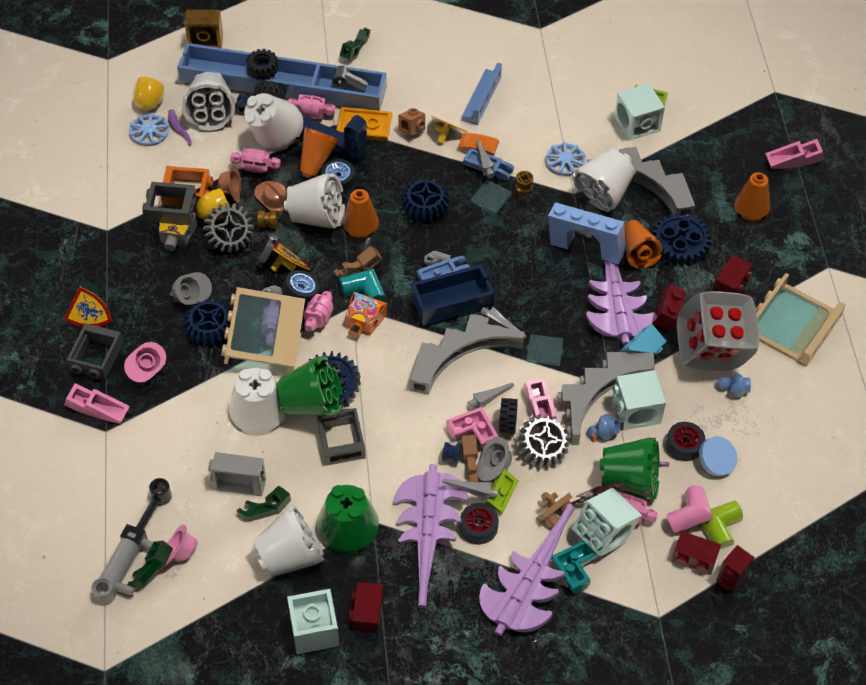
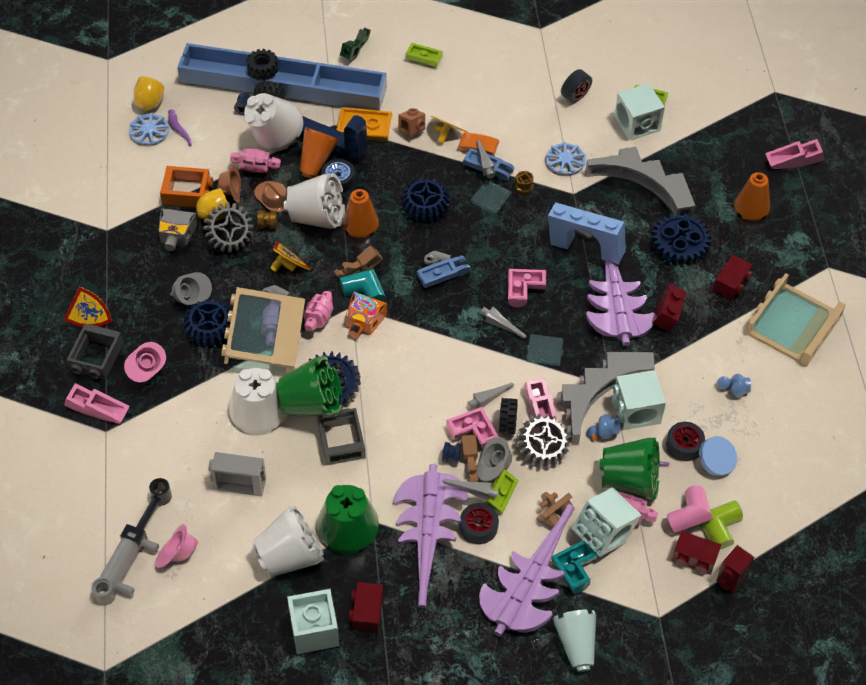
(155, 559): dark green piece -> none
(168, 215): dark grey window -> none
(204, 27): pearl gold brick -> none
(208, 102): white cone -> none
(267, 250): dark grey tile -> none
(267, 508): dark green piece -> none
(300, 285): wheel -> none
(313, 106): bright pink piece -> none
(344, 78): dark grey piece -> none
(424, 54): none -> lime plate
(452, 294): dark blue piece -> none
(455, 344): light grey arch -> none
(482, 95): medium blue fence -> none
(522, 279): none -> bright pink brick
(576, 86): none -> black wheel
(578, 637): none -> light aqua cone
(592, 493): dark red piece -> none
(605, 178): white cone -> none
(641, 245): orange cone -> none
(646, 341): medium azure slope -> none
(717, 331): light grey piece -> none

